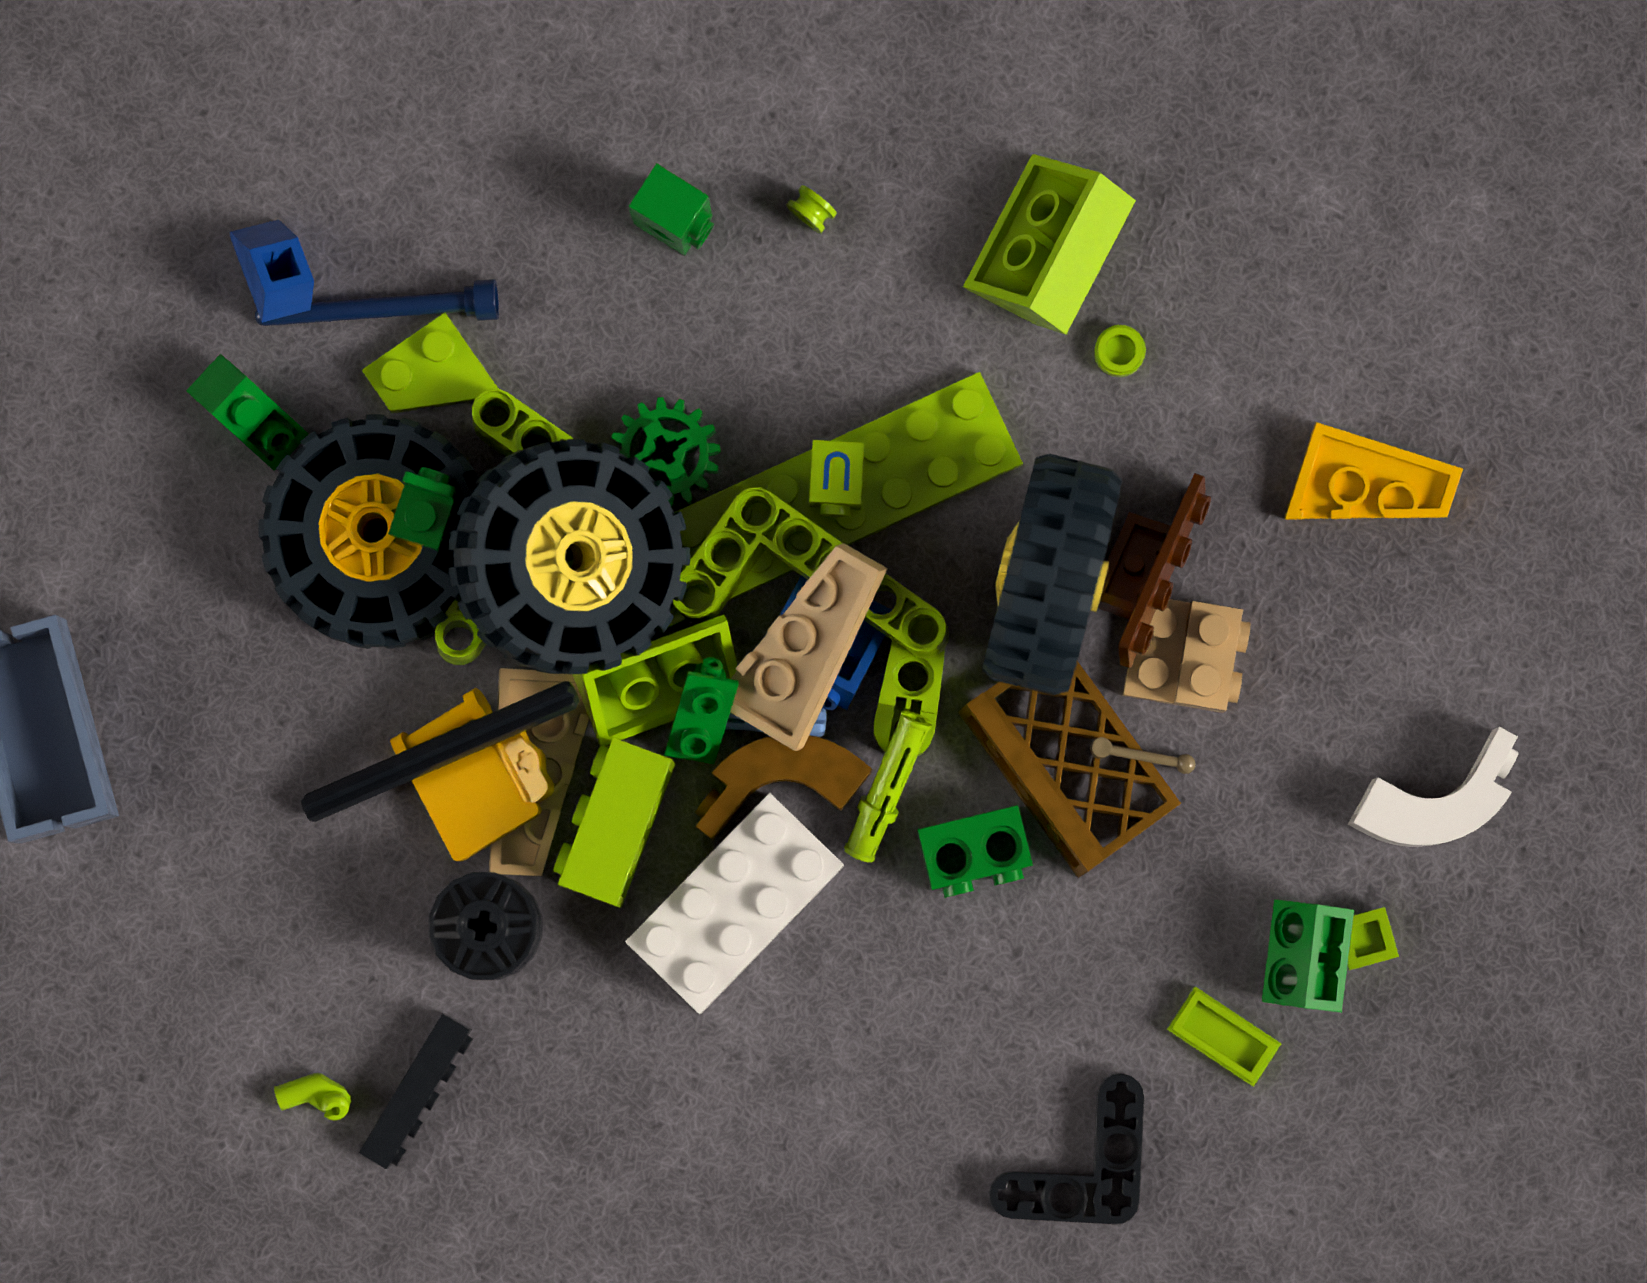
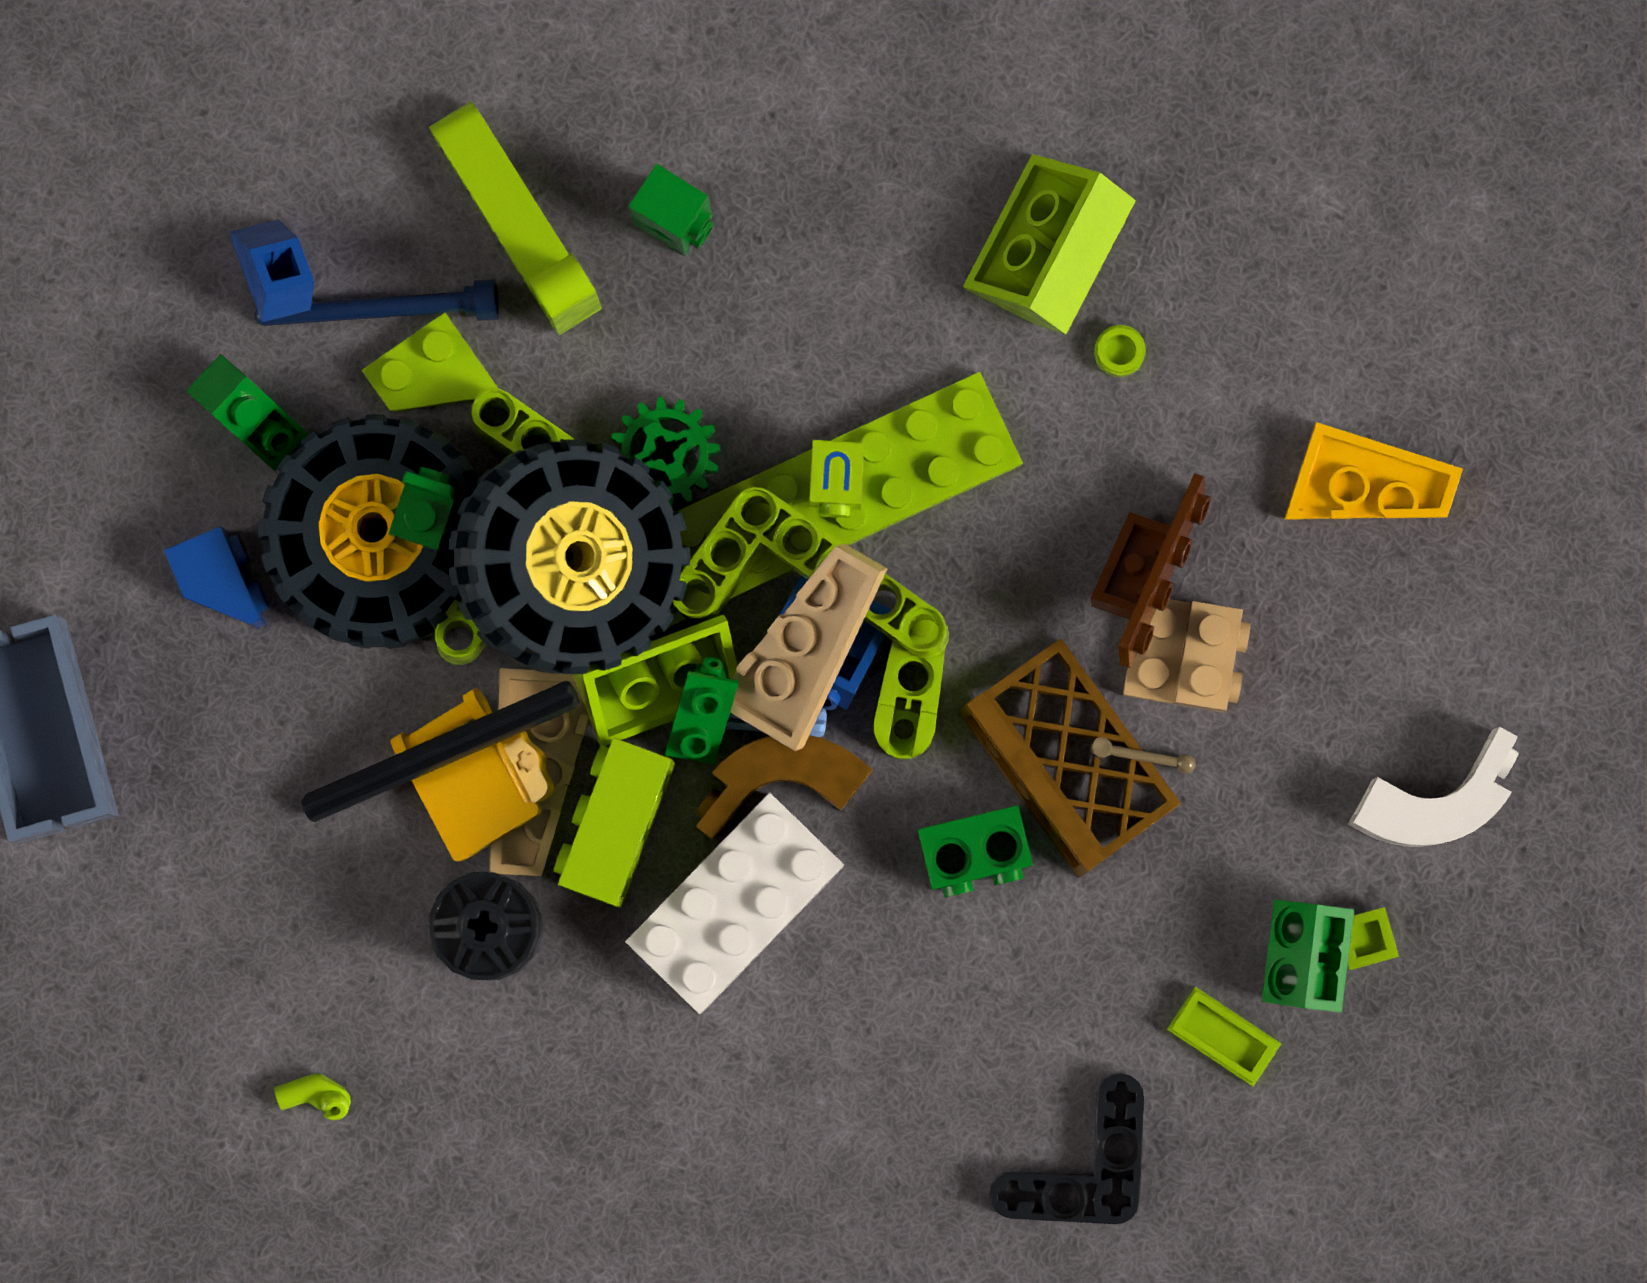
(213, 576): none -> blue slope
(417, 1092): black piece -> none
(516, 219): none -> lime beam
(811, 209): lime bush -> none
(880, 804): lime pin -> none
(1052, 574): black wheel -> none

